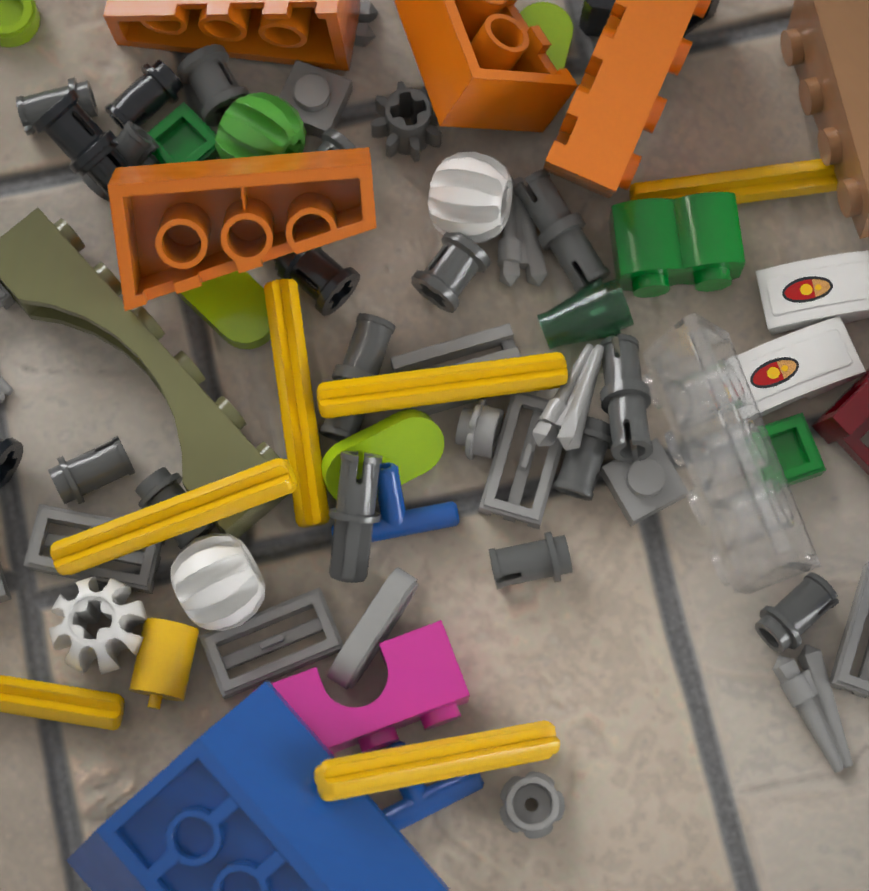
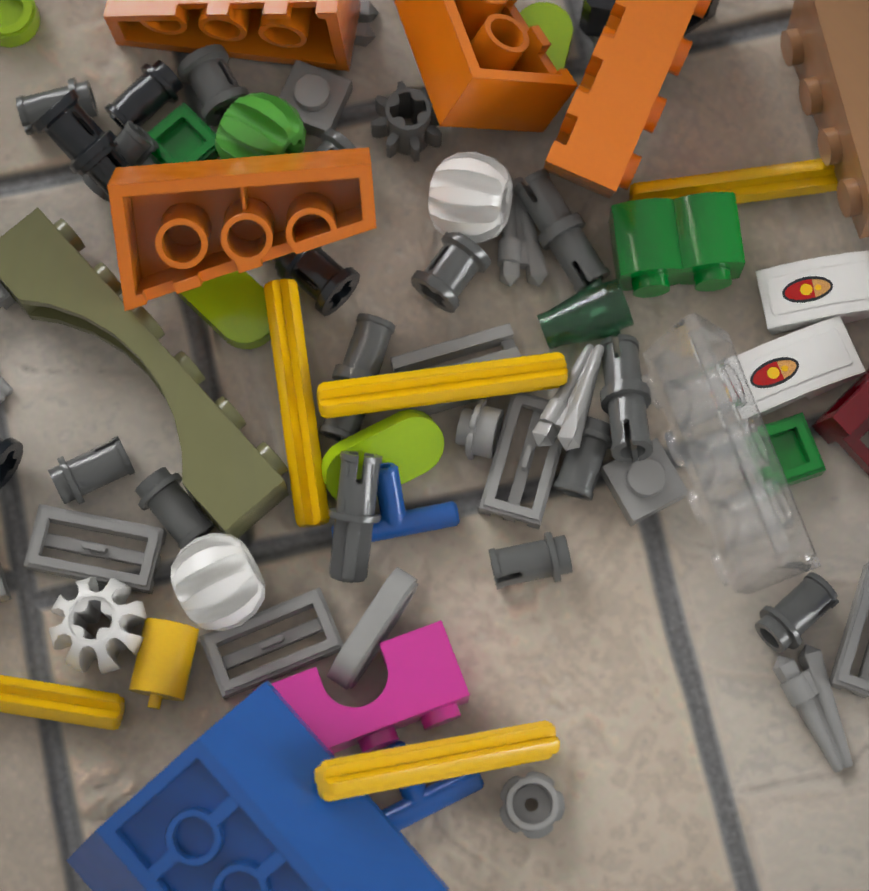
(173, 516): yellow axle -> none

